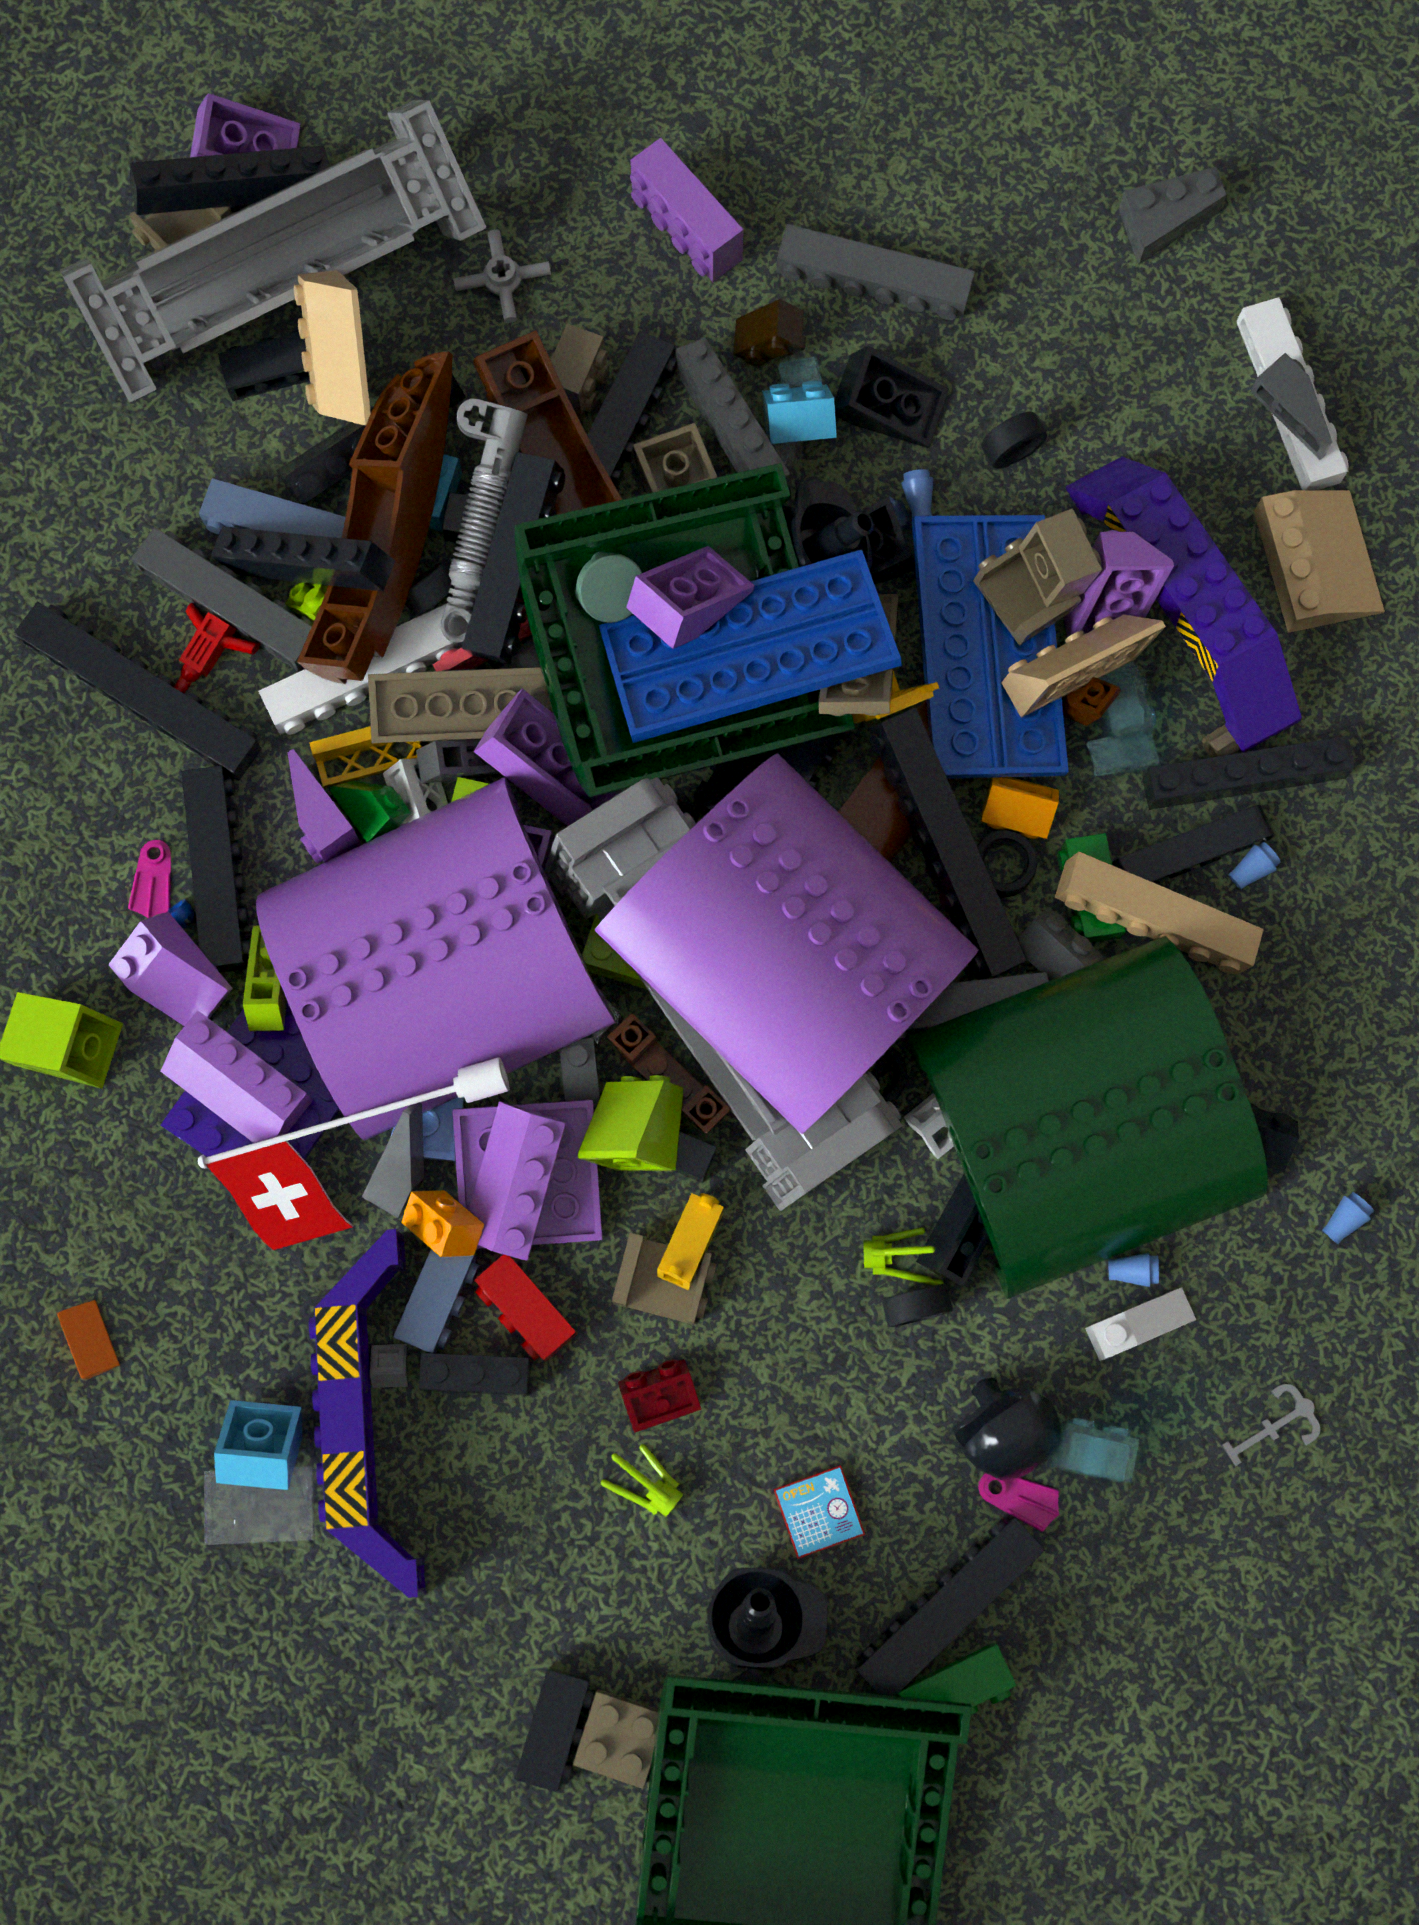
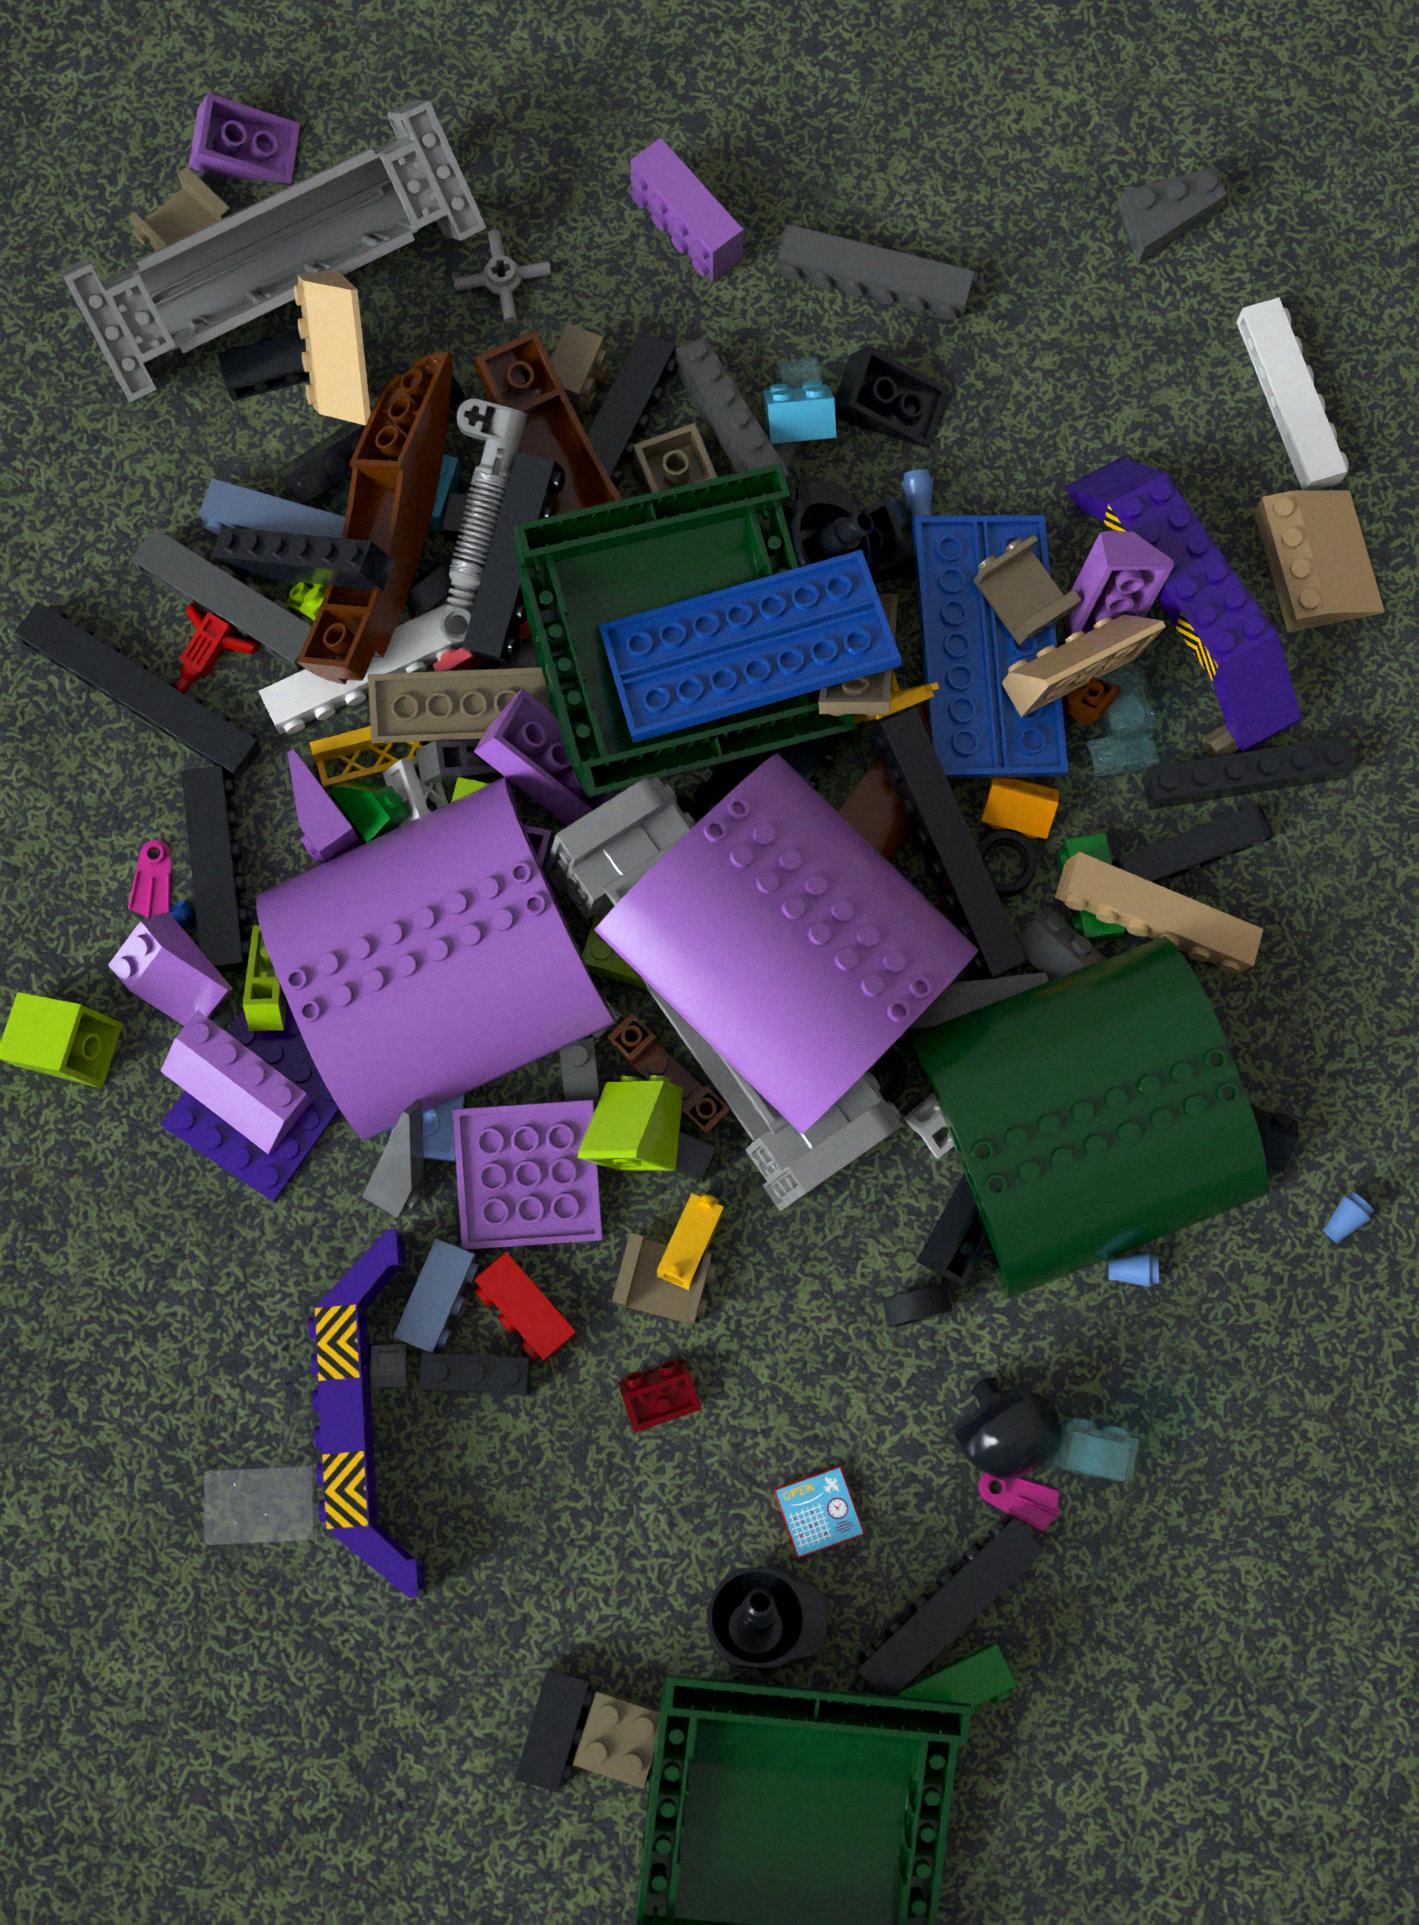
(88, 1339): orange slope -> none
(220, 179): black brick -> none
(258, 1445): medium azure brick -> none
(282, 1191): flag -> none
(442, 1223): light orange brick -> none
(515, 1178): medium lavender slope -> none
(606, 586): sand green tile -> none
(662, 1495): lime plant -> none
(687, 595): medium lavender slope -> none
(769, 333): dark brown brick -> none
(879, 1252): lime plant -> none
(1014, 439): black tyre -> none
(1060, 557): dark tan brick -> none
(1140, 1324): white slope -> none
(1255, 865): medium blue cone -> none
(1291, 398): dark grey slope -> none
(1303, 1408): light grey piece -> none

